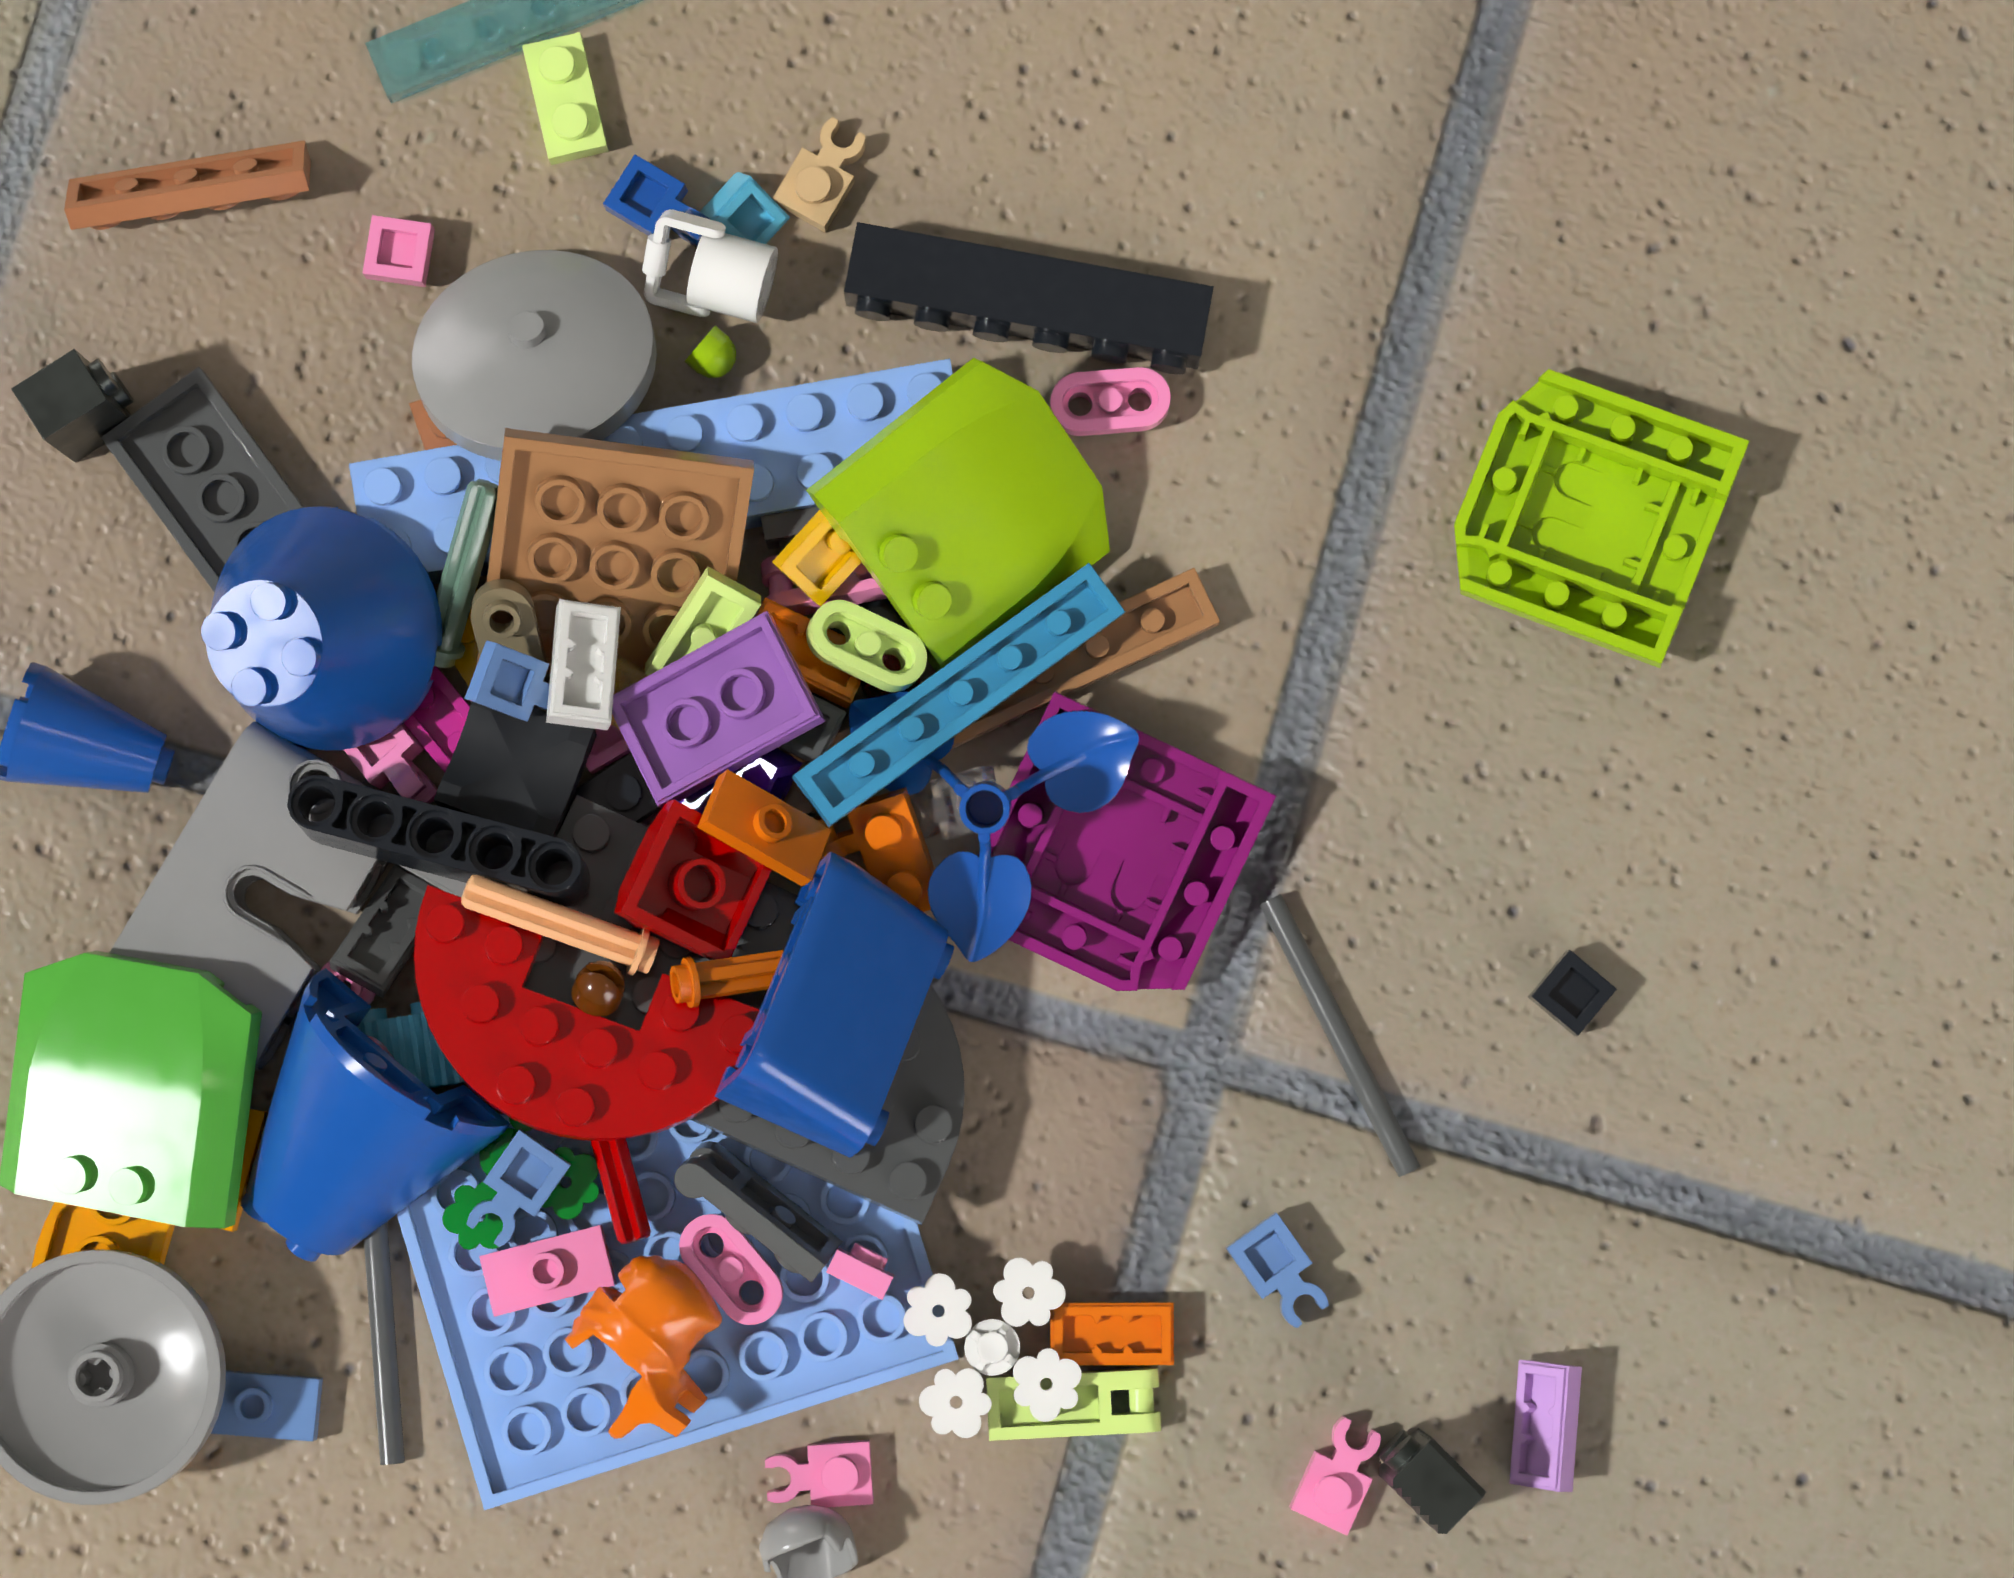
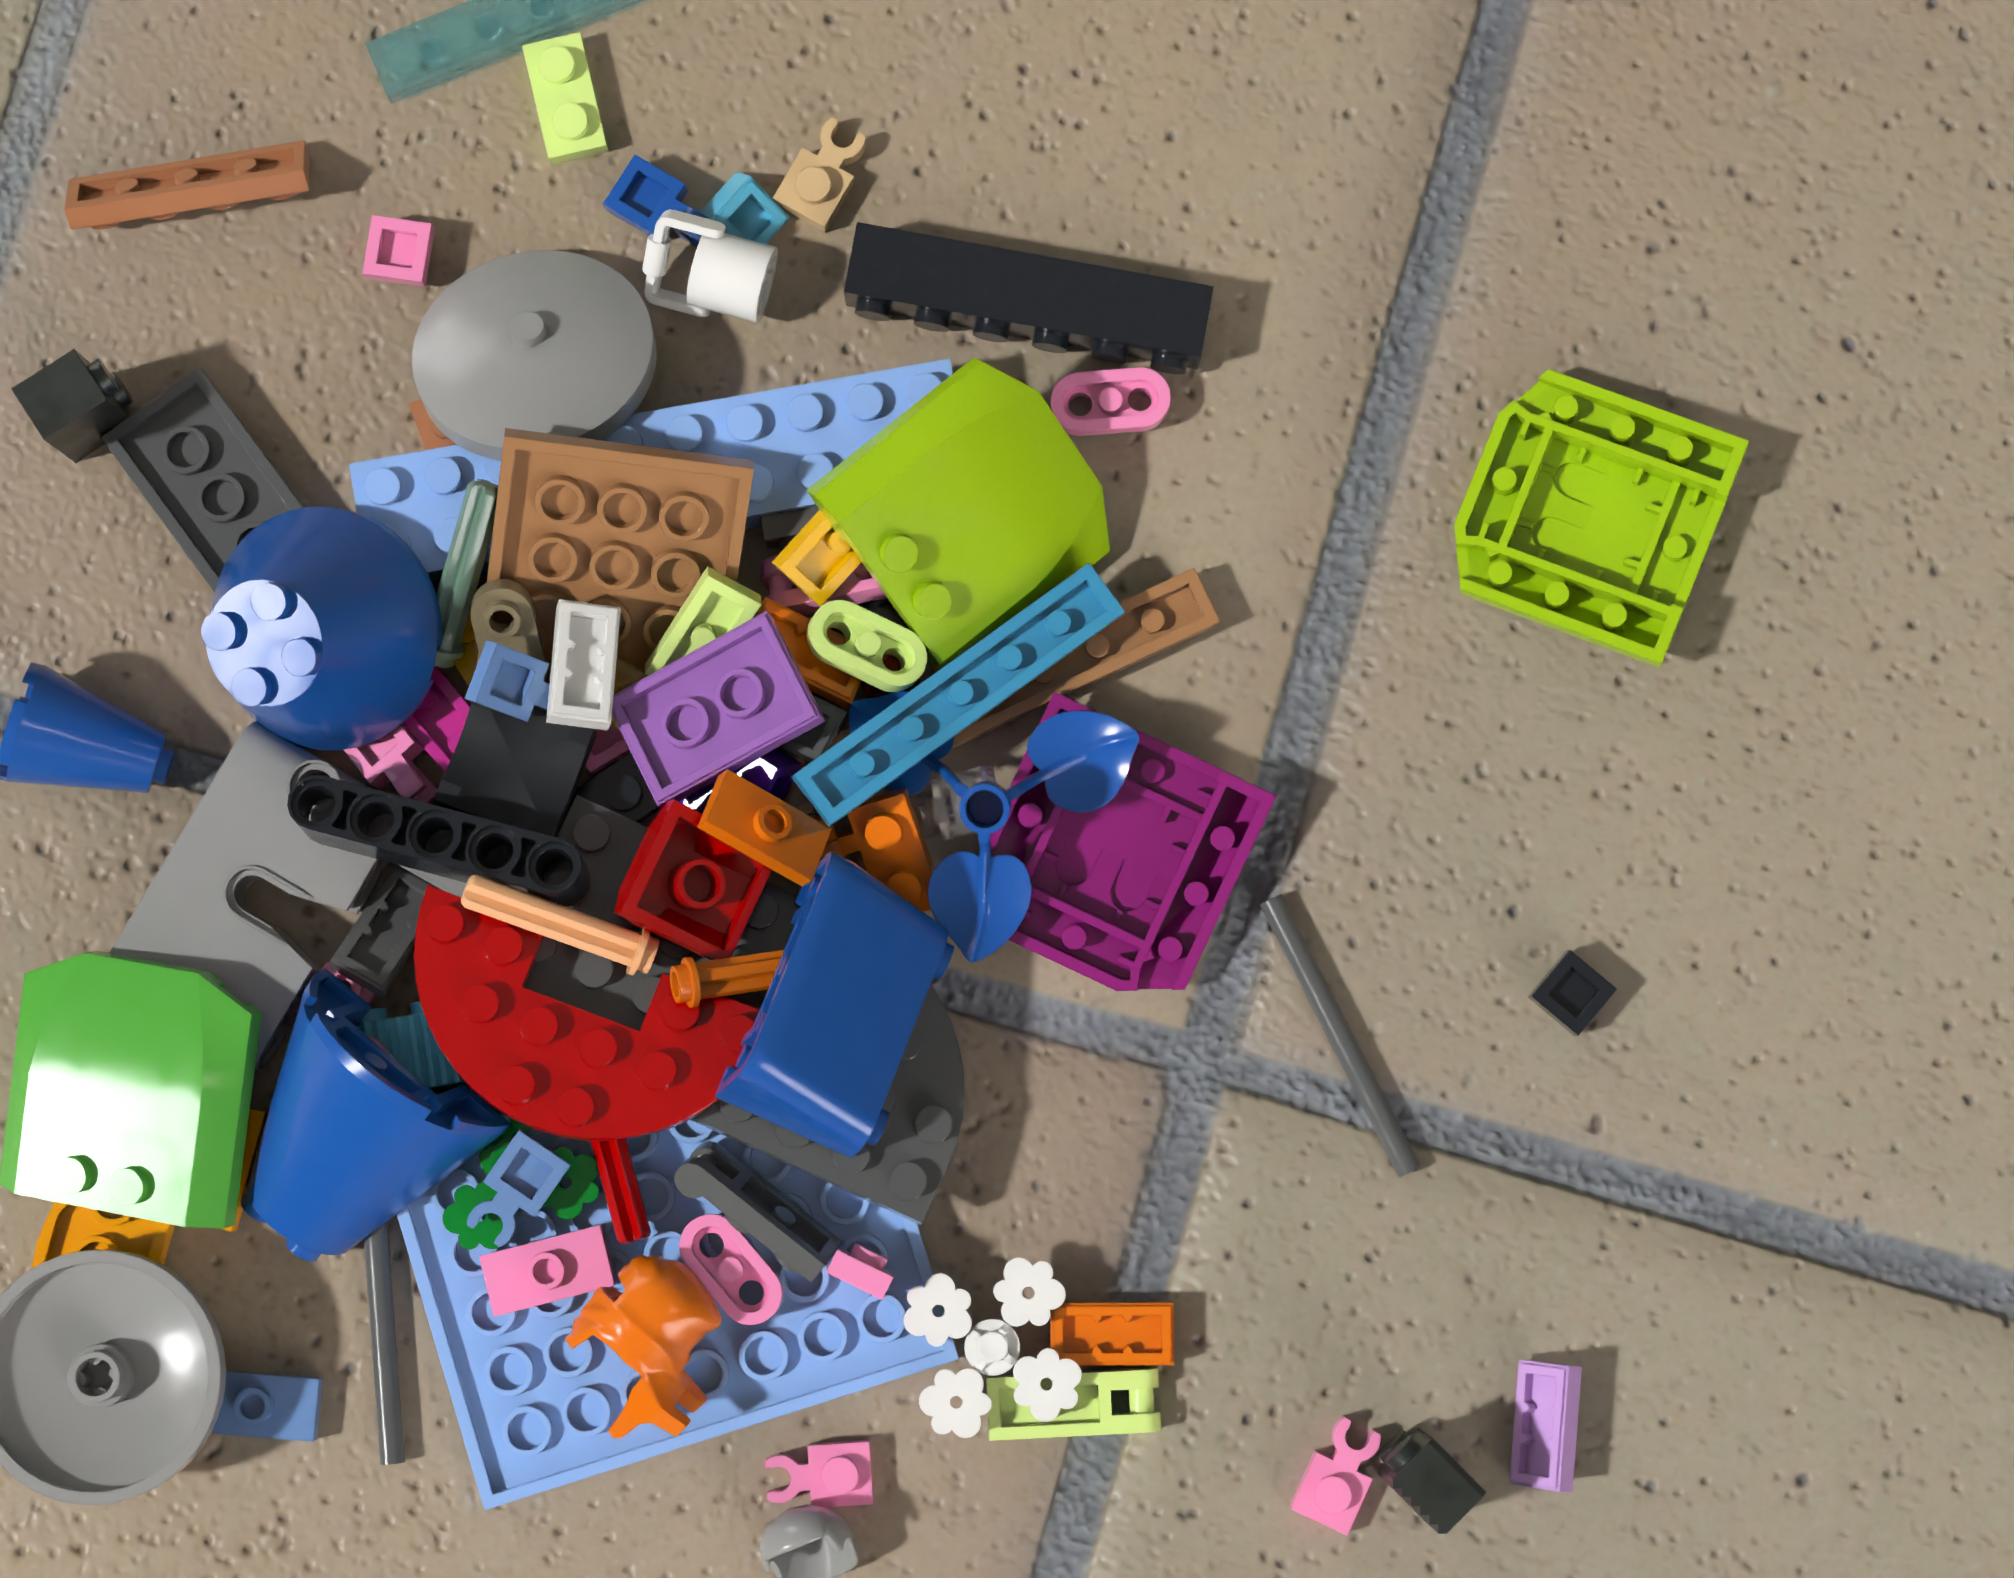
(598, 988): reddish brown hinge -> none
(713, 355): lime hinge -> none
(1273, 1262): medium blue plate -> none

